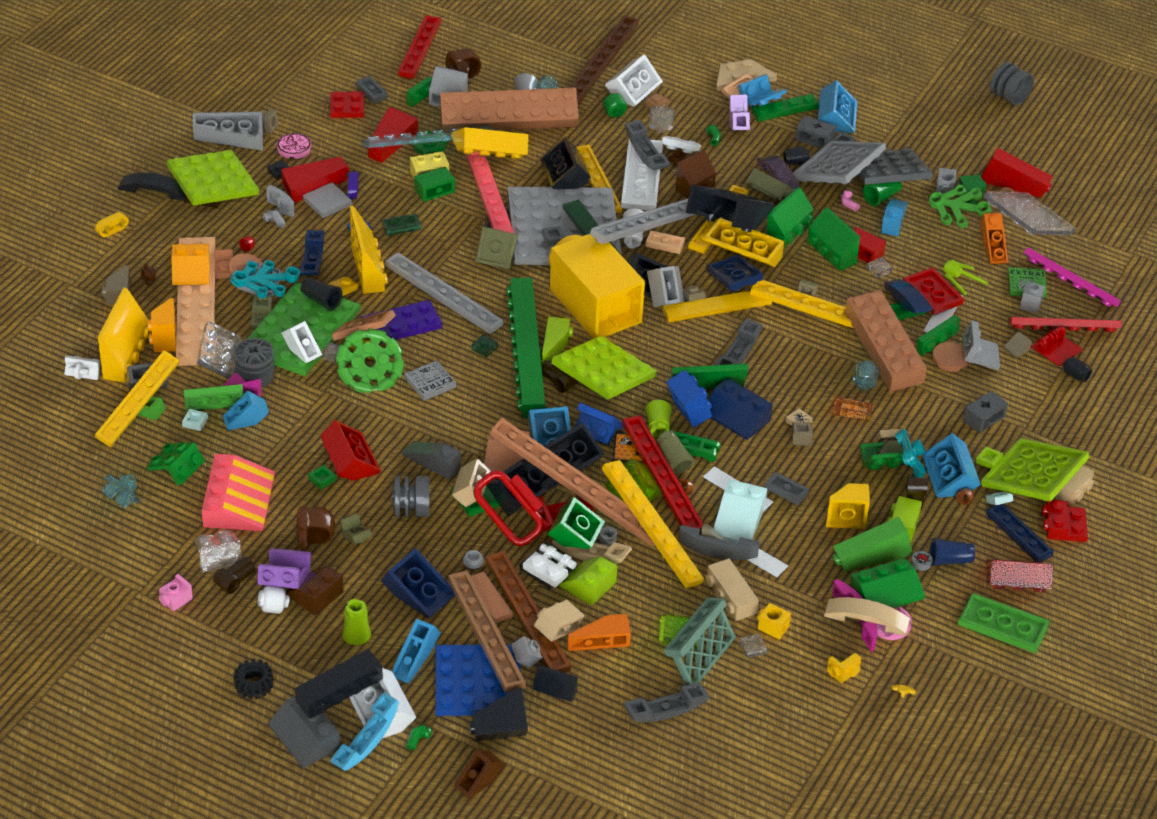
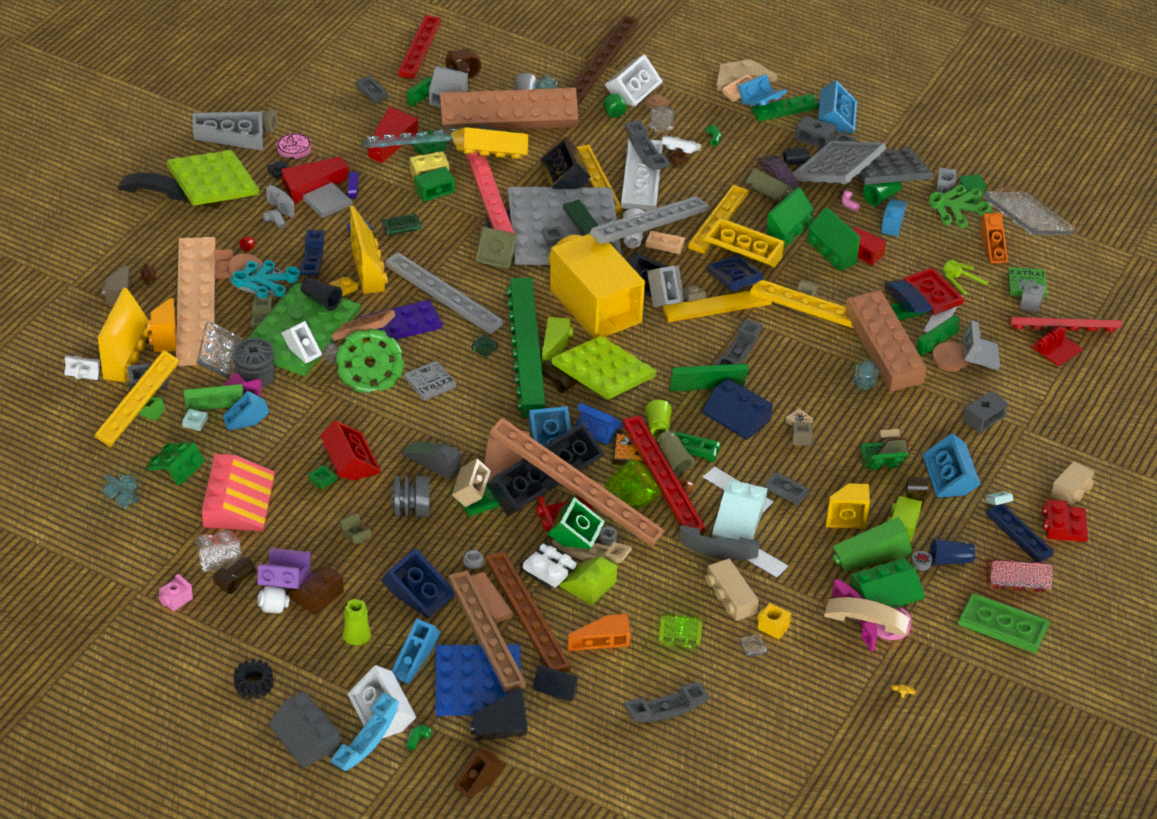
(111, 224): yellow beam -> none
(190, 264): light orange slope -> none
(314, 526): reddish brown piece -> none
(338, 683): black brick -> none
(347, 104): red plate -> none
(522, 494): red bar -> none
(526, 651): light grey plate -> none
(558, 620): tan brick -> none
(653, 524): yellow plate -> none
(690, 398): blue brick -> none
(694, 171): reddish brown slope -> none
(694, 632): sand green fence -> none
(708, 531): dark tan slope -> none
(738, 115): lavender brick -> none
(740, 209): black windscreen -> none
(842, 671): yellow bracket -> none
(852, 408): clear orange tile -> none
(879, 267): clear tile -> none
(910, 452): teal plant -> none
(961, 496): dark orange hinge -> none
(988, 457): lime plate -> none
(1011, 172): red slope -> none
(1012, 83): dark grey wheel -> none
(1018, 345): dark tan slope -> none
(1035, 469): lime plate -> none
(1077, 281): dark pink plate -> none
(1077, 369): black brick -> none

